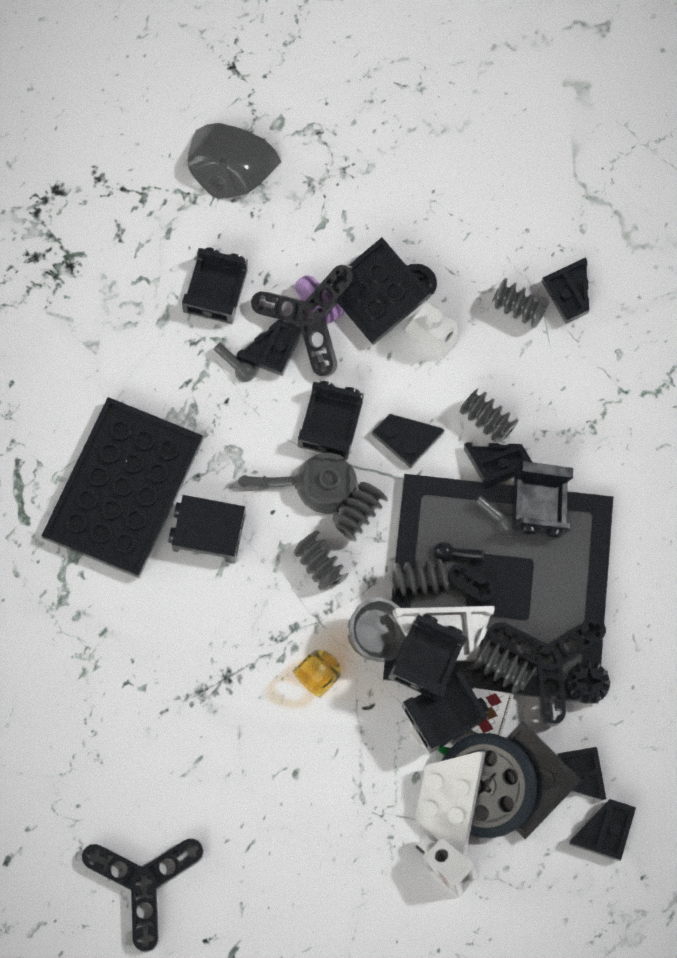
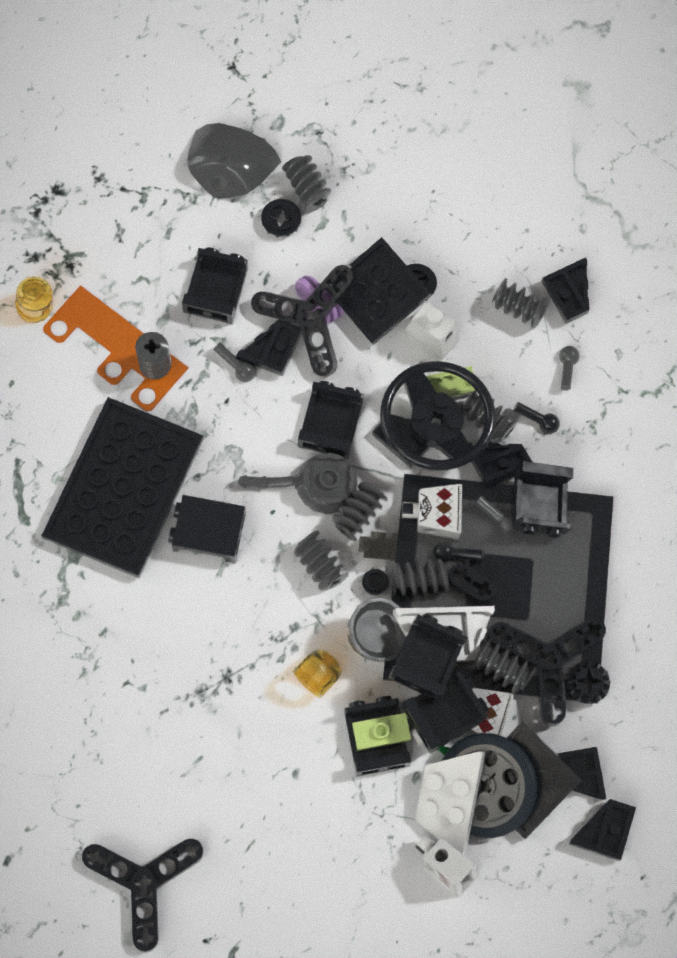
(34, 295): none -> clear yellow helmet
(117, 336): none -> orange piece
(153, 355): none -> dark grey piece
(273, 210): none -> black gear
(306, 182): none -> dark grey piece
(375, 582): none -> black plate
(378, 546): none -> clear smoke brick
(378, 758): none -> black panel
(381, 731): none -> yellowish green plate
(428, 405): none -> black piece
(437, 511): none -> white torso
(451, 384): none -> yellowish green plate
(548, 423): none -> black bar
(568, 356): none -> dark grey bar

